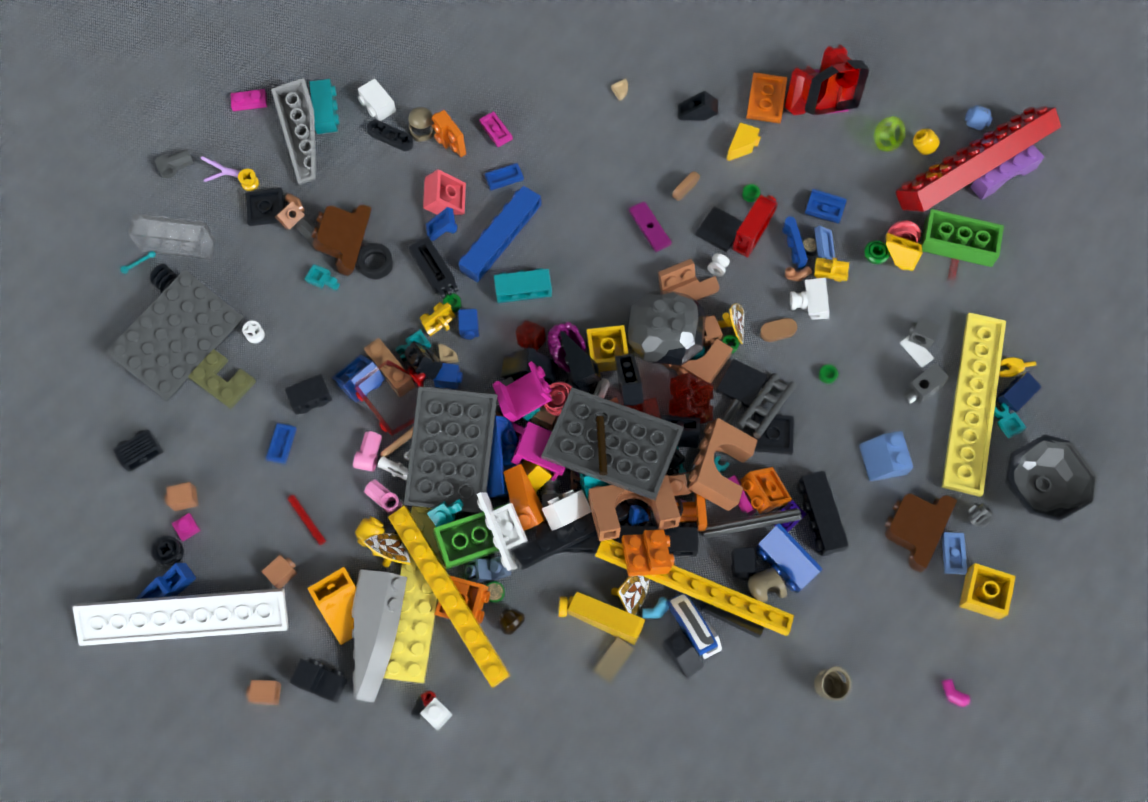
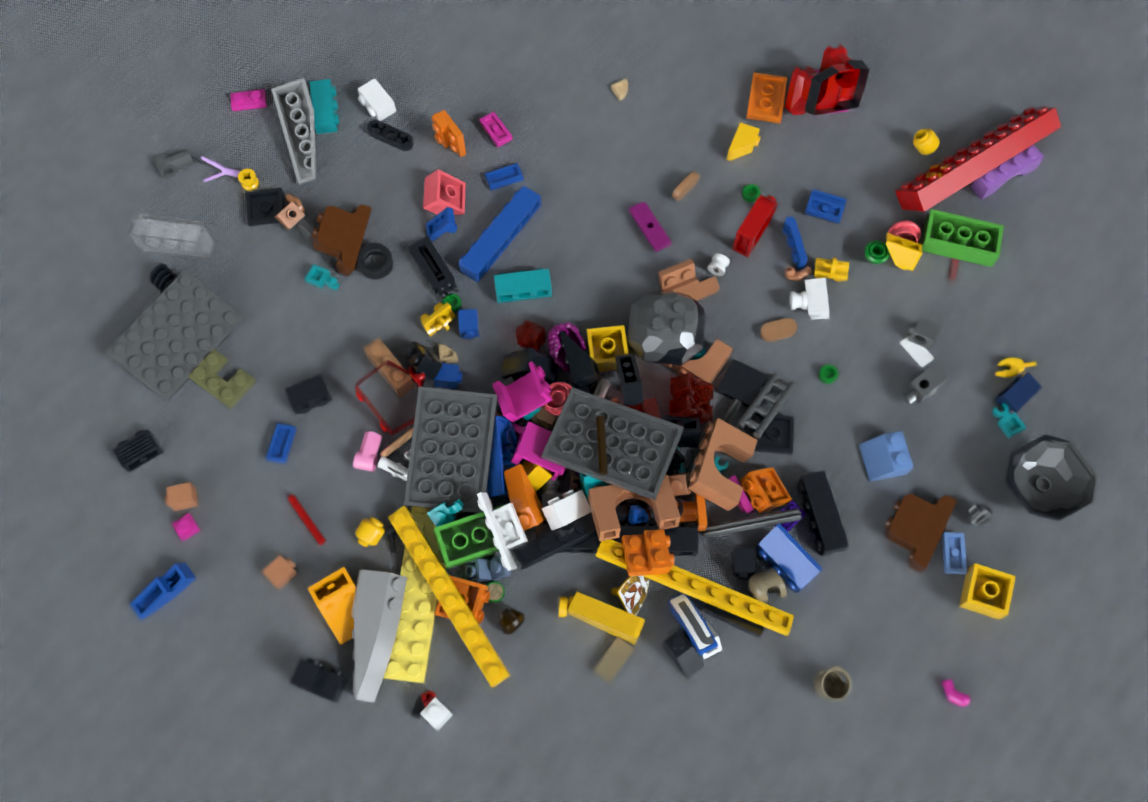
(124, 269): teal hinge -> none
(167, 550): black wheel -> none
(181, 616): white plate -> none
(250, 328): white wheel -> none
(263, 692): nougat brick -> none
(355, 371): blue slope -> none
(382, 496): bright pink piece -> none
(389, 547): shield -> none
(417, 337): teal plate -> none
(420, 118): dark tan helmet -> none
(658, 610): medium azure arm -> none
(698, 107): black slope -> none
(712, 331): nougat brick -> none
(719, 229): black tile -> none
(731, 338): green bush -> none
(735, 320): shield -> none
(810, 245): tile -> none
(824, 243): medium blue tile -> none
(888, 132): clear neon green piece -> none
(974, 405): light yellow plate -> none
(978, 117): medium blue head -> none

